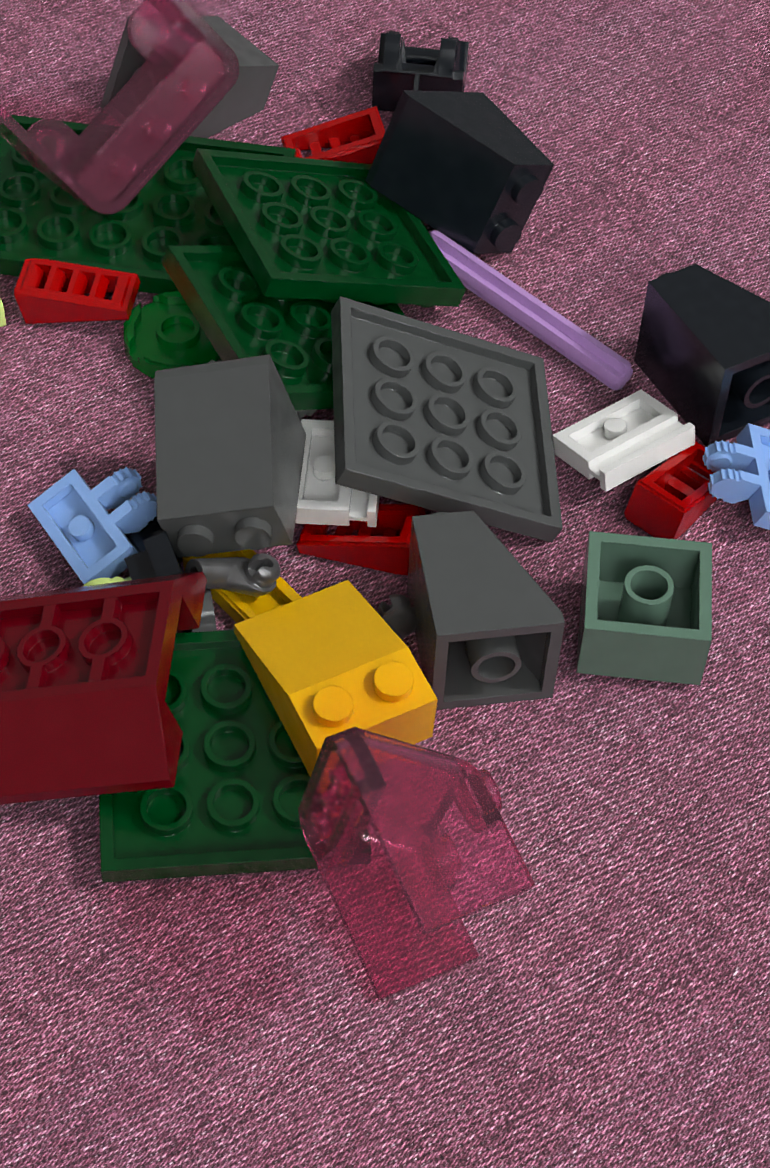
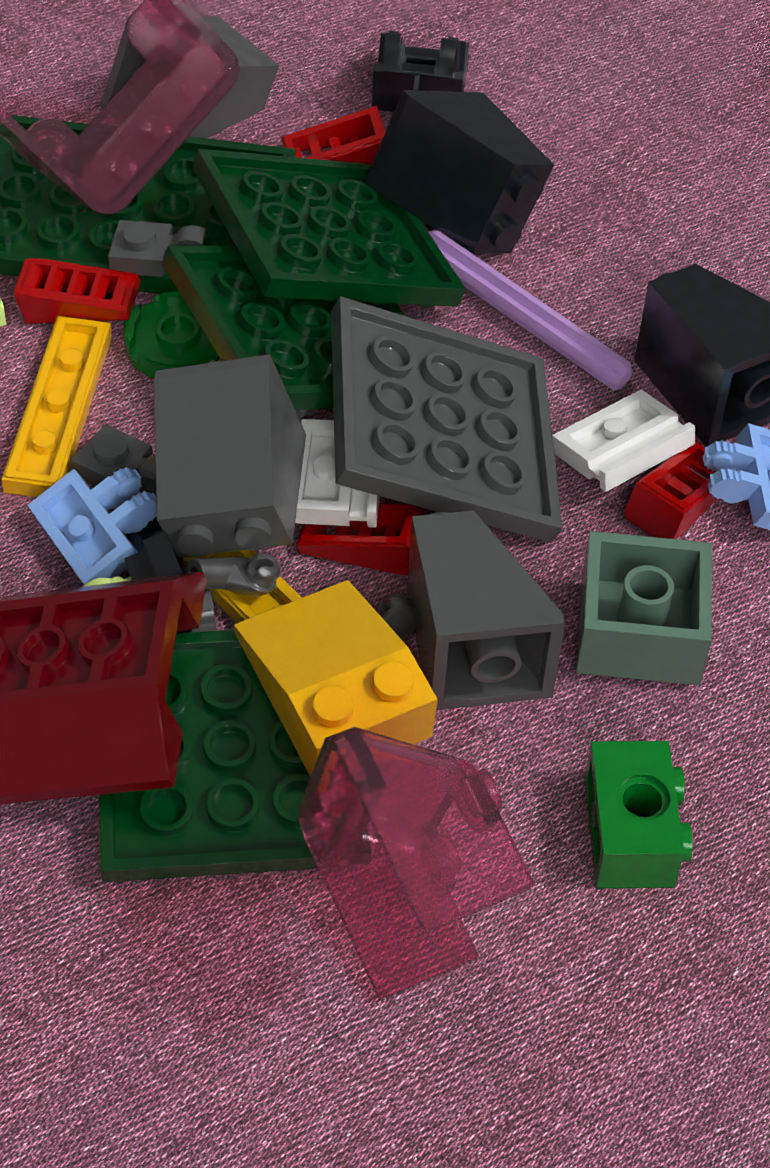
(57, 406): none -> yellow tile
(115, 450): none -> dark grey plate
(142, 245): none -> dark grey plate
(628, 847): none -> green brick

